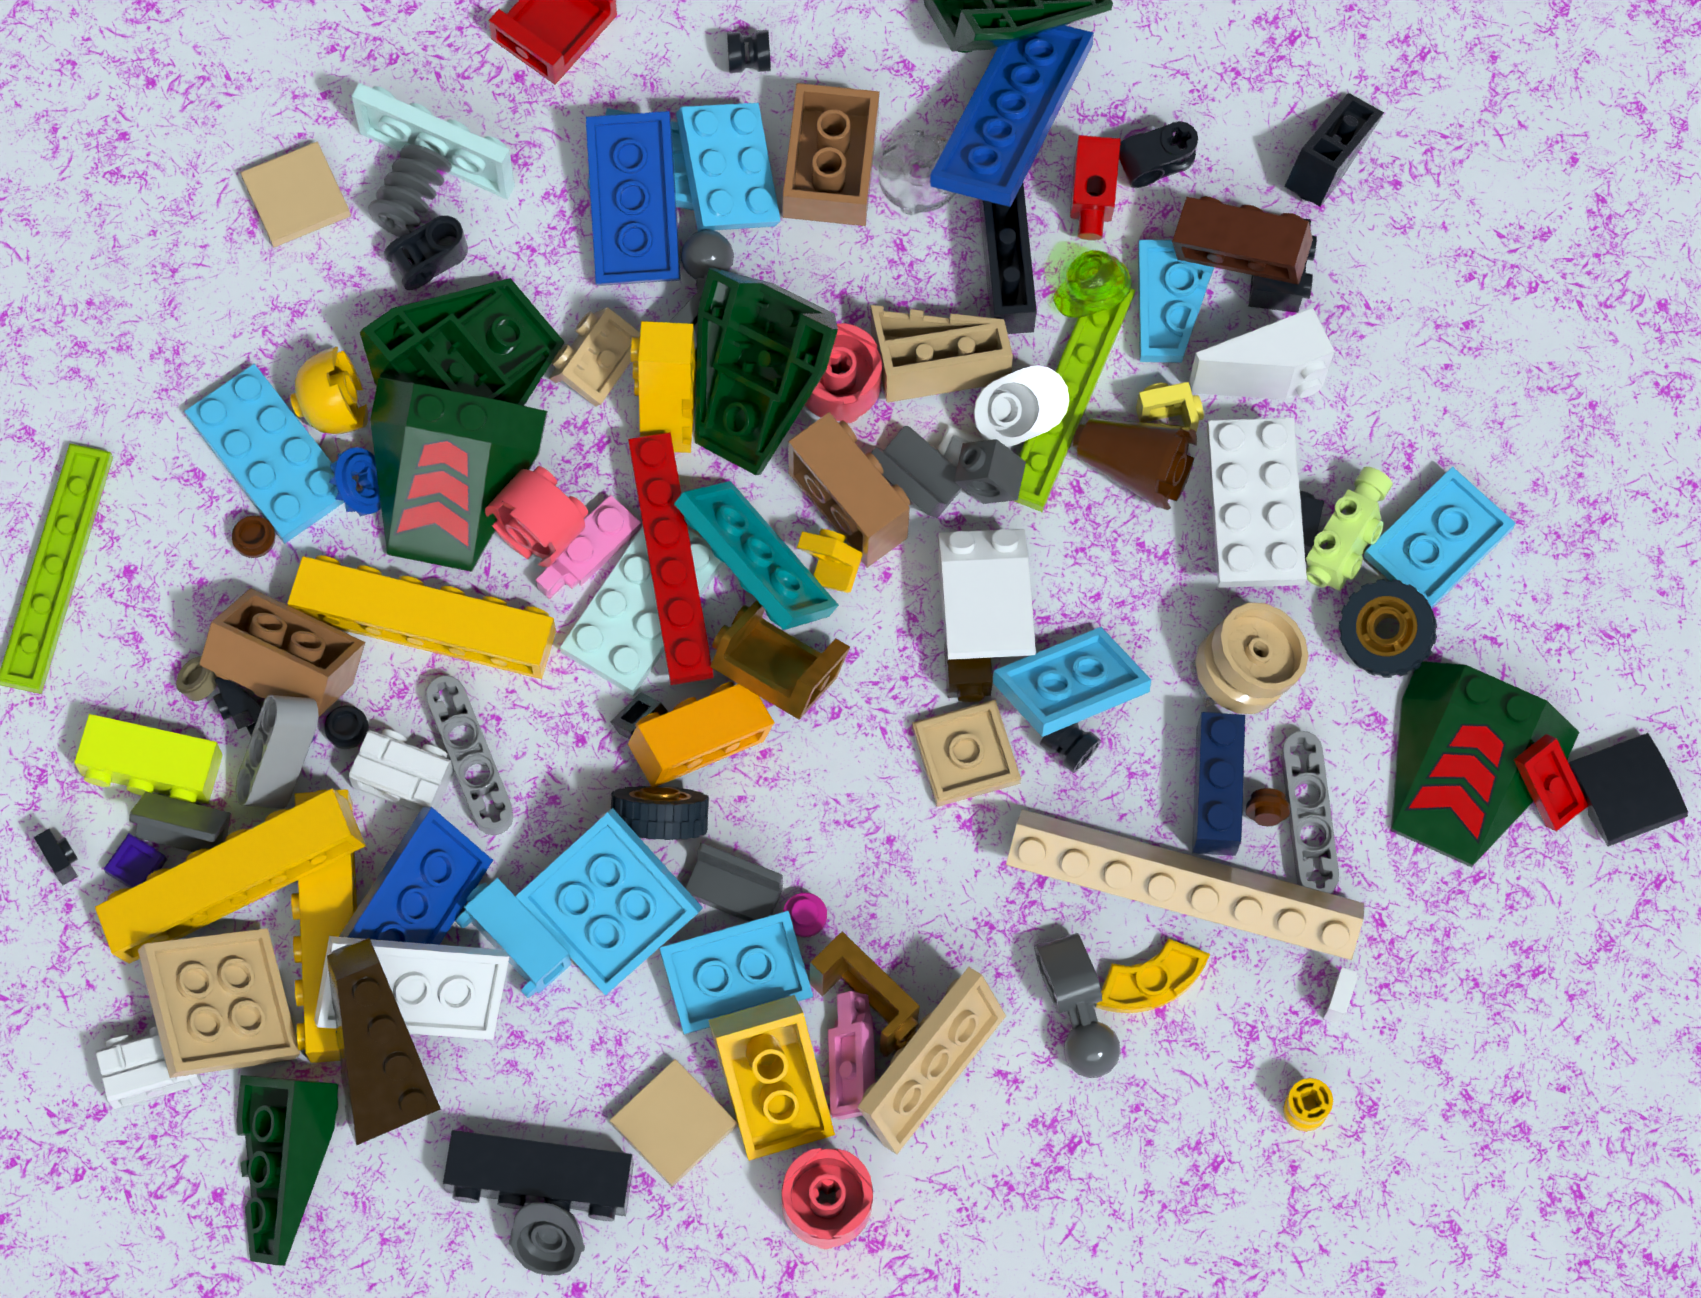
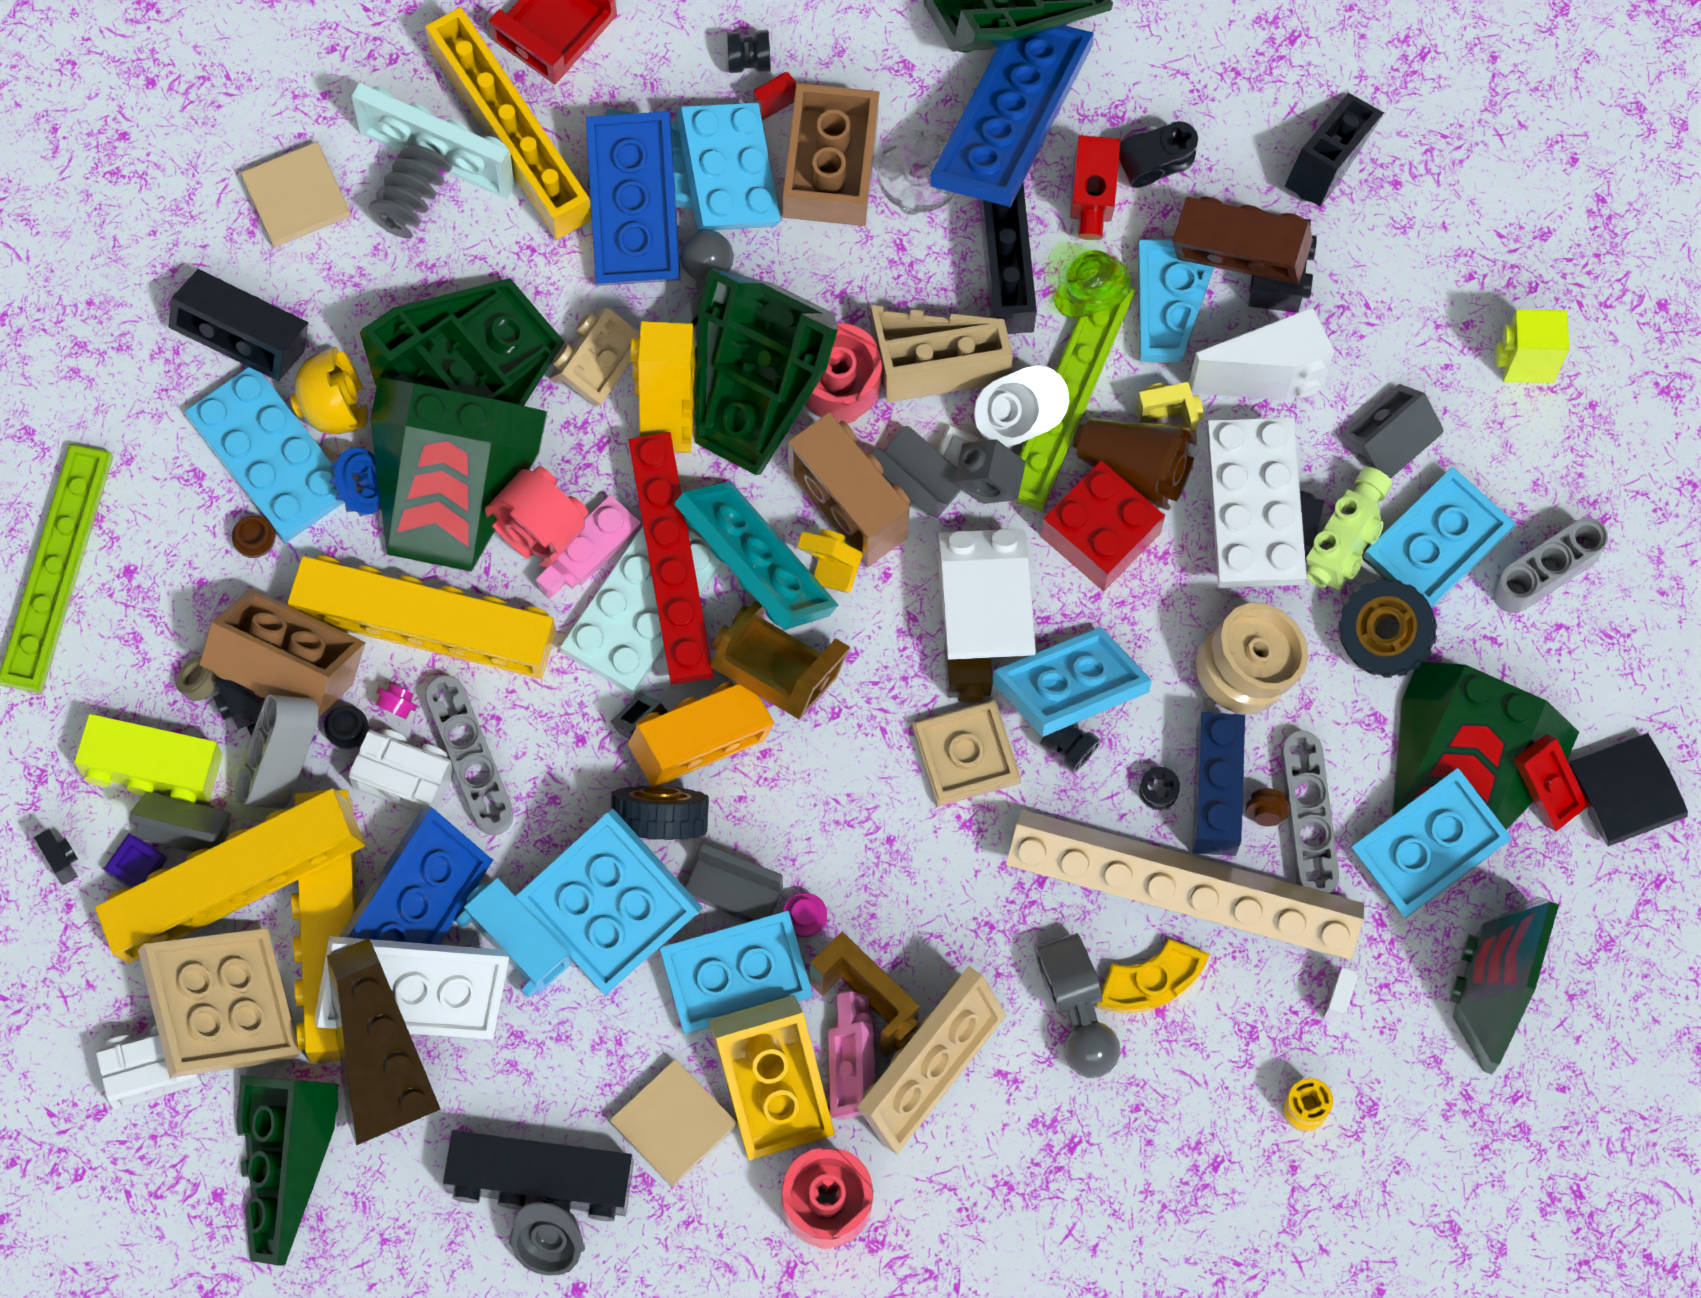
(238, 324): none -> black brick
(396, 700): none -> dark pink plate
(424, 252): black piece -> none
(508, 118): none -> yellow brick
(775, 95): none -> red tile
(1102, 525): none -> red brick
(1169, 779): none -> black bush
(1394, 430): none -> dark grey panel
(1431, 843): none -> medium azure plate
(1501, 977): none -> wedge
(1533, 346): none -> neon yellow brick
(1563, 551): none -> light grey beam

